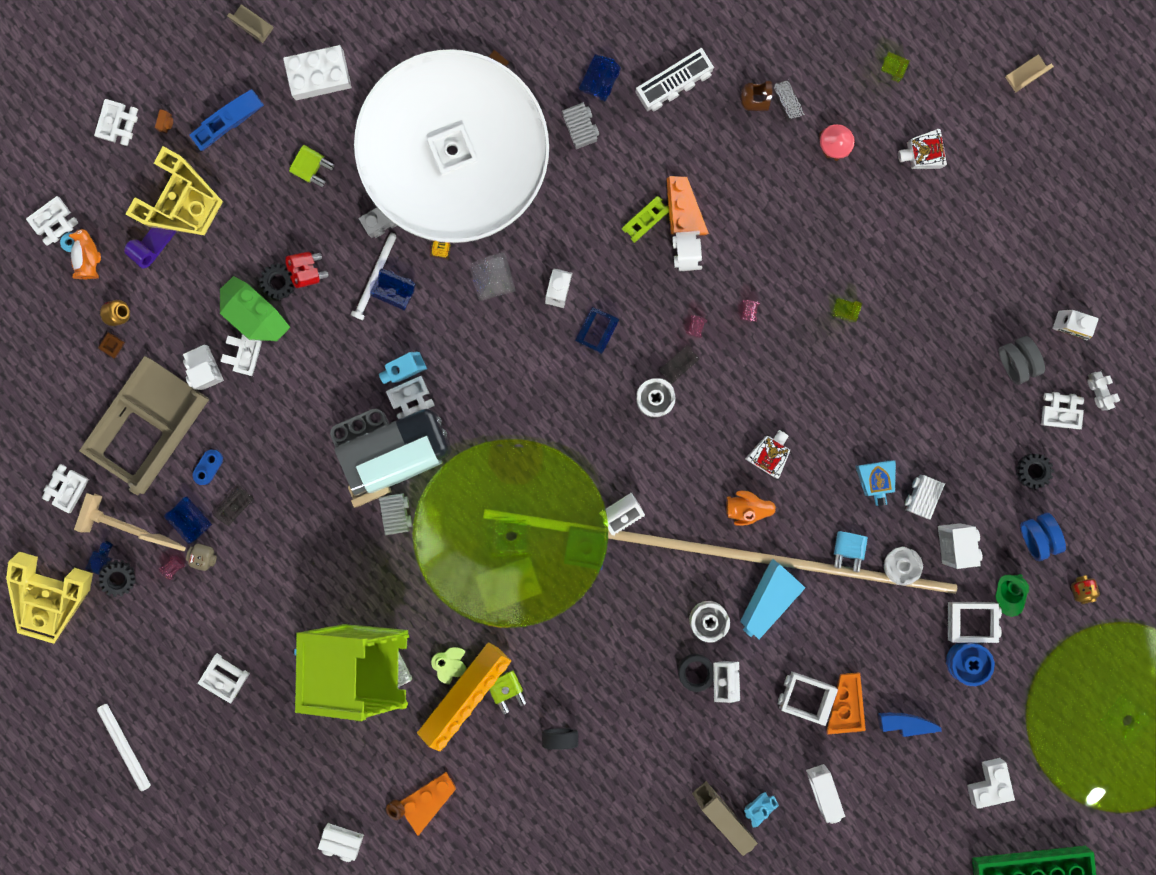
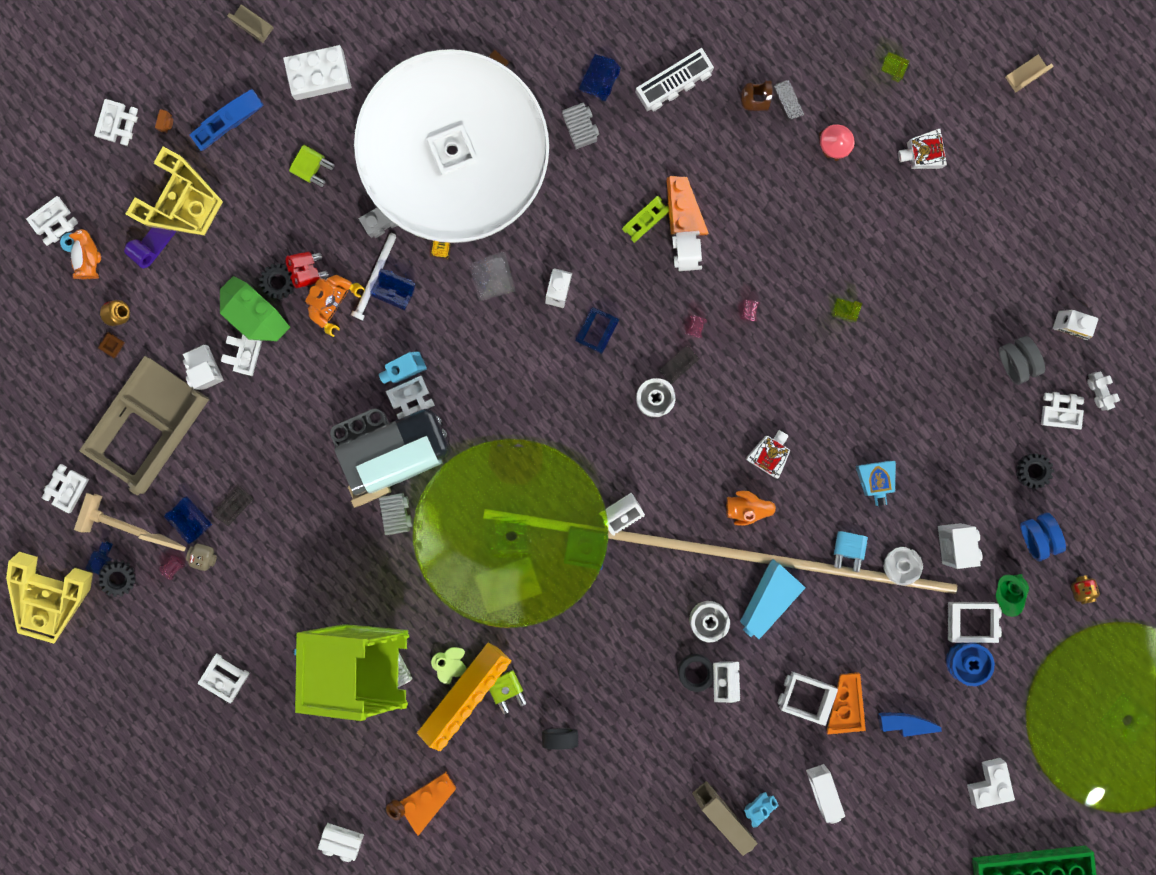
(123, 747): white axle -> none
(207, 467): blue plate -> none
(326, 298): none -> orange torso
(924, 496): white brick -> none

